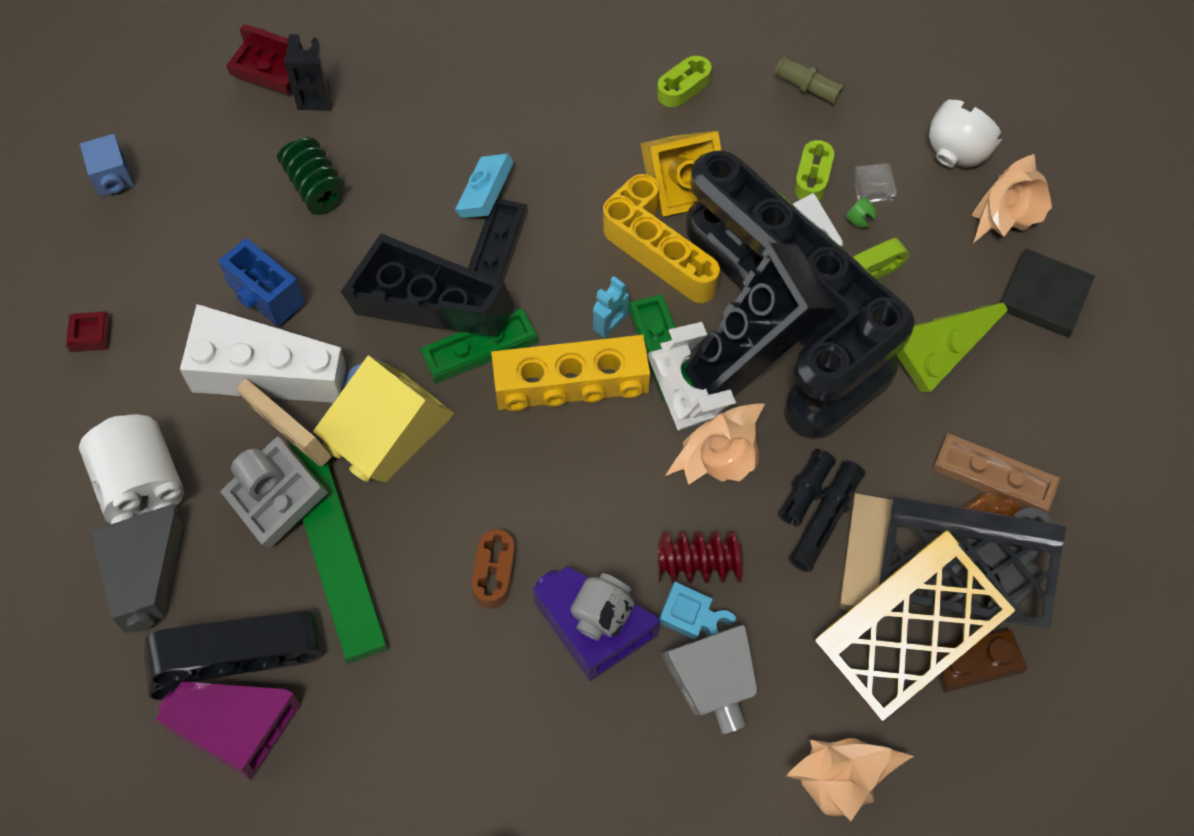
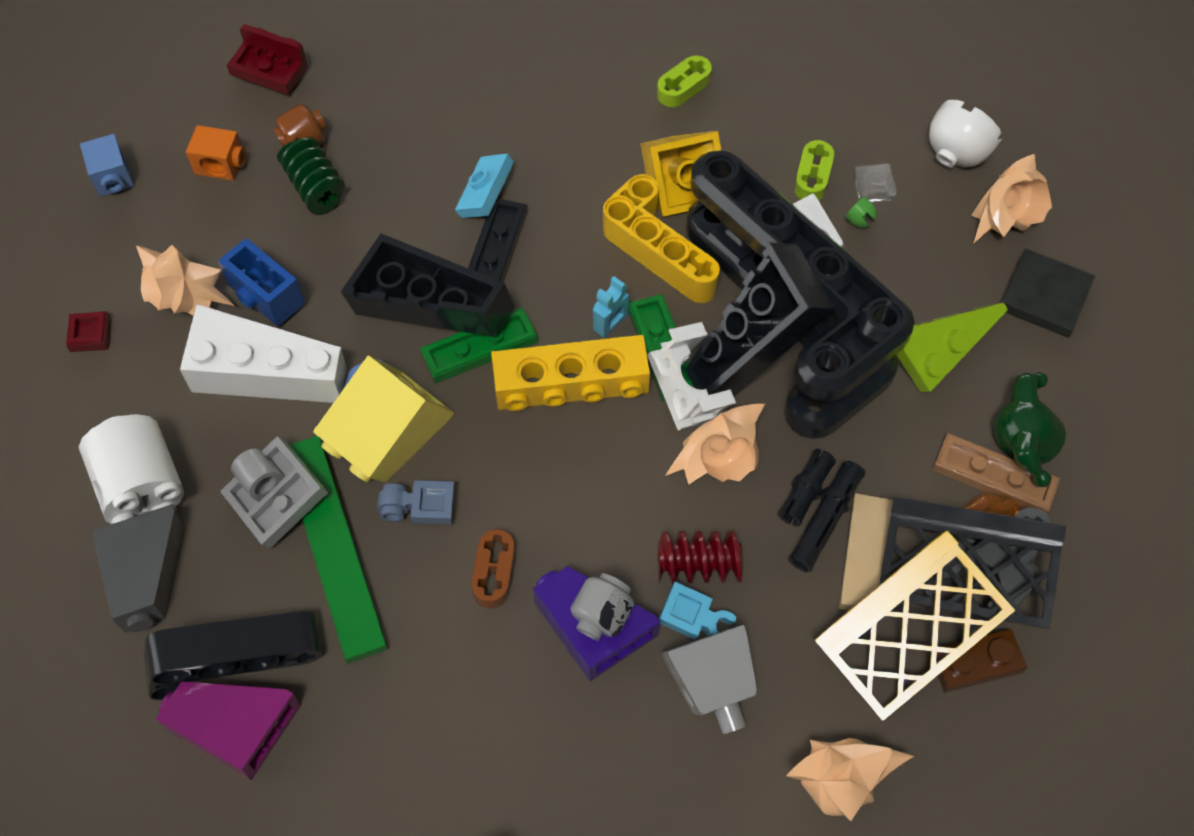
(177, 283): none -> light nougat hair
(215, 153): none -> orange brick
(283, 423): tan tile -> none
(298, 124): none -> dark orange head
(307, 75): black hinge -> none
(429, 502): none -> sand blue plate
(809, 80): olive pin -> none
(884, 257): lime beam -> none
(1030, 428): none -> dark green piece

